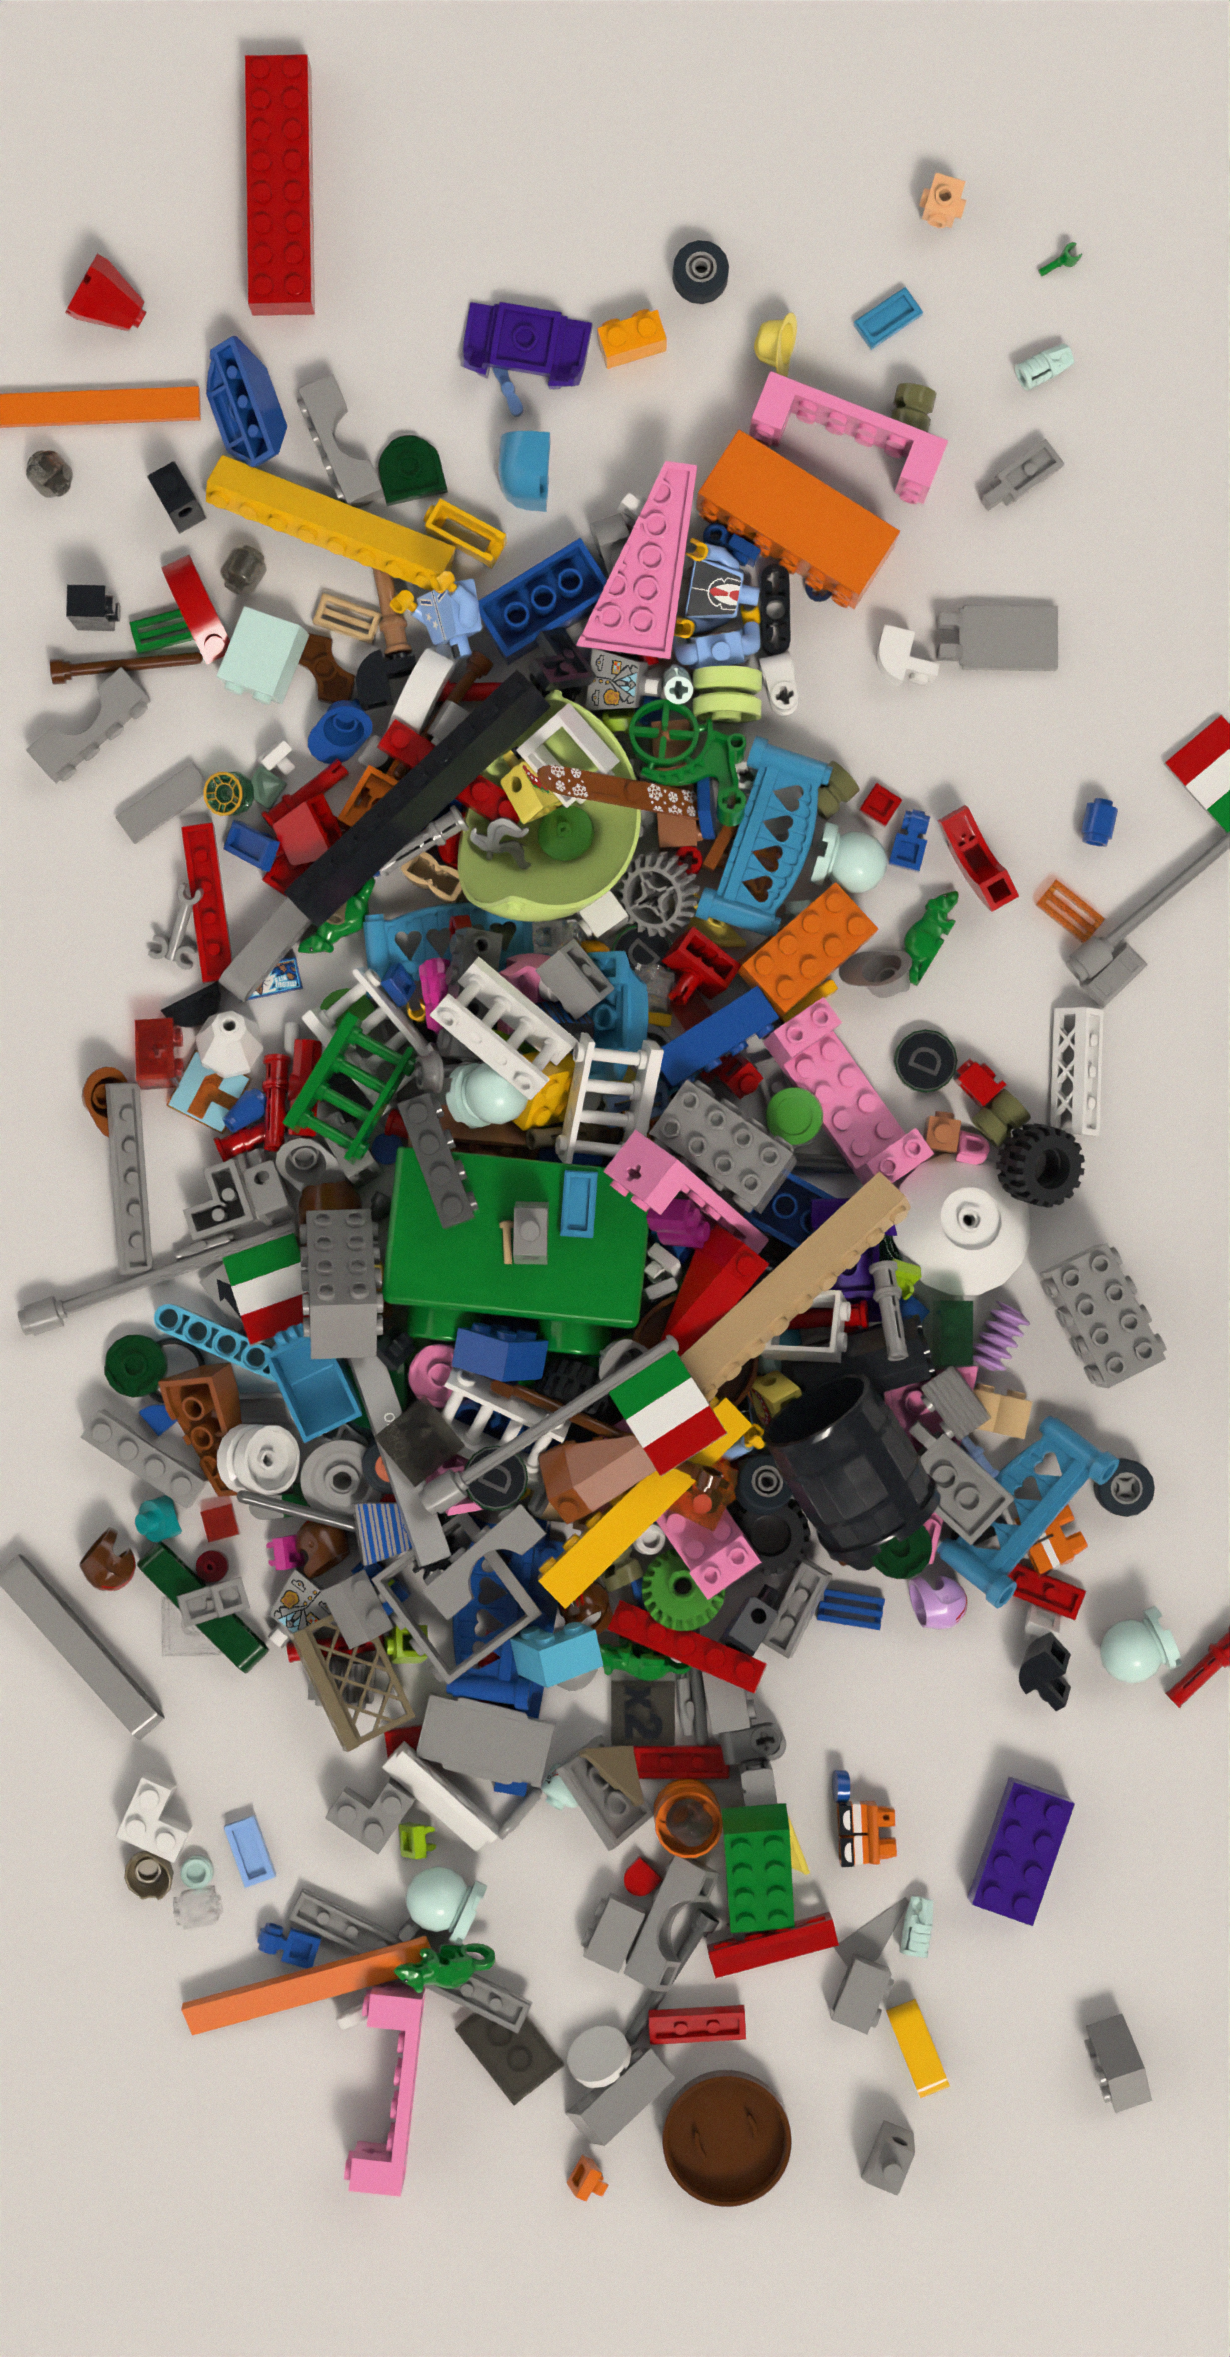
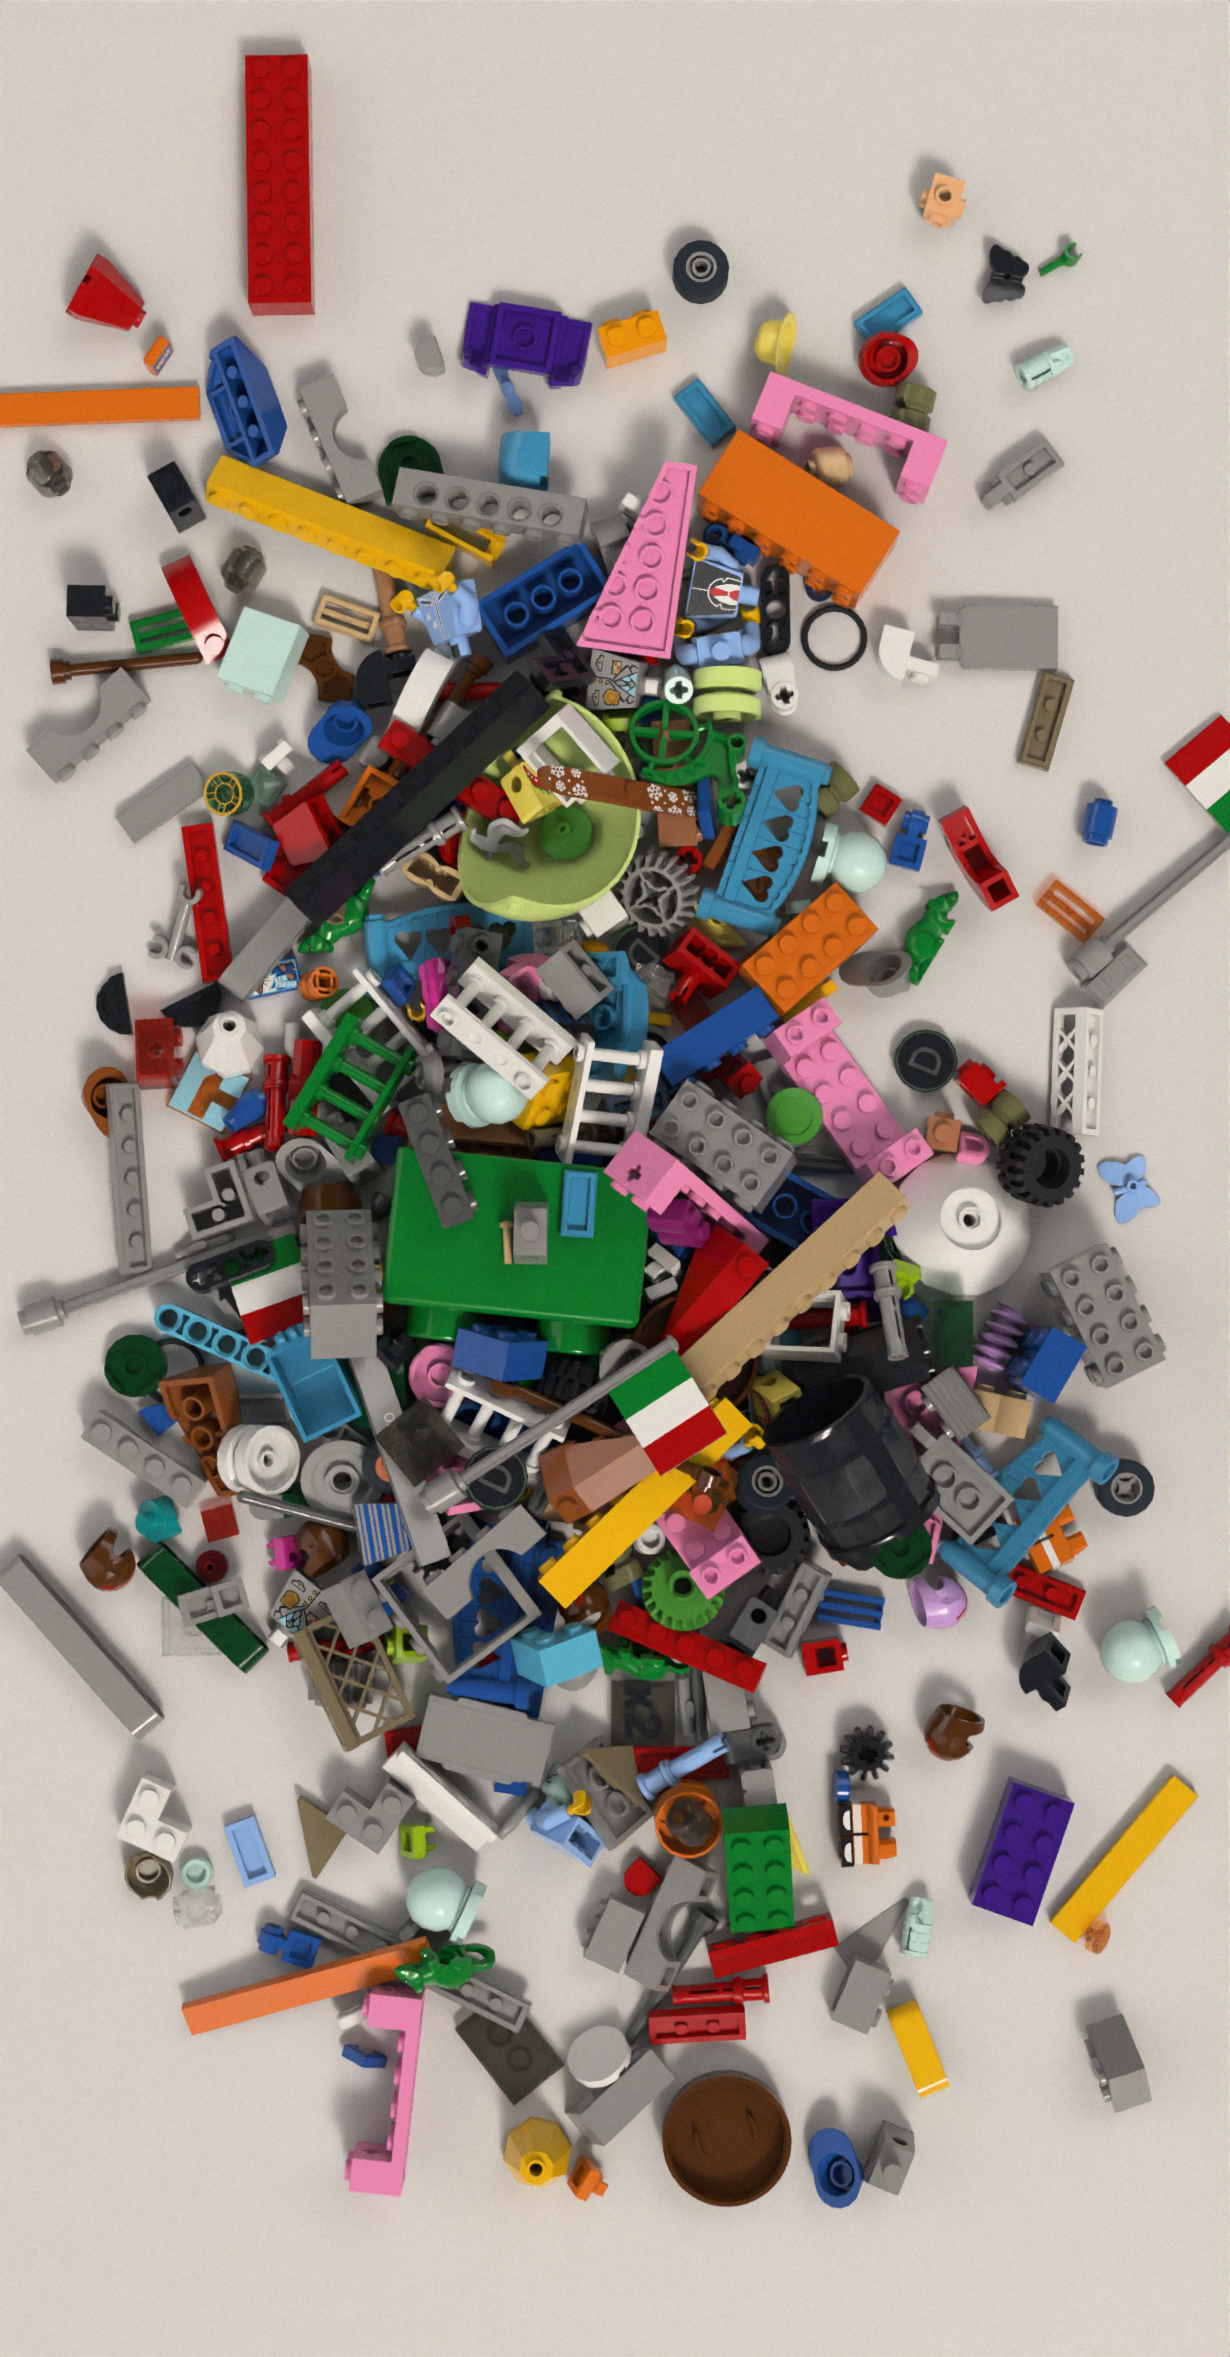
(113, 1005): none -> black tile
(158, 355): none -> orange tile
(211, 1282): none -> black beam
(311, 984): none -> orange wheel
(319, 1835): none -> dark tan tile
(364, 2059): none -> blue tile
(414, 484): none -> light grey brick
(429, 357): none -> light grey brick
(537, 2152): none -> yellow cone
(567, 1831): none -> light blue torso
(670, 1772): none -> light blue pin
(704, 413): none -> dark azure tile
(738, 1990): none -> red pin
(814, 1665): none -> red brick
(830, 465): none -> tan head
(834, 608): none -> black tyre
(835, 2168): none -> blue piece
(860, 1762): none -> black gear
(887, 358): none -> red piece
(947, 1735): none -> reddish brown helmet
(1005, 265): none -> black animal
(1044, 1363): none -> blue brick
(1045, 721): none -> dark tan tile
(1097, 1937): none -> clear orange tile
(1123, 1858): none -> yellow tile
(1132, 1185): none -> light blue piece

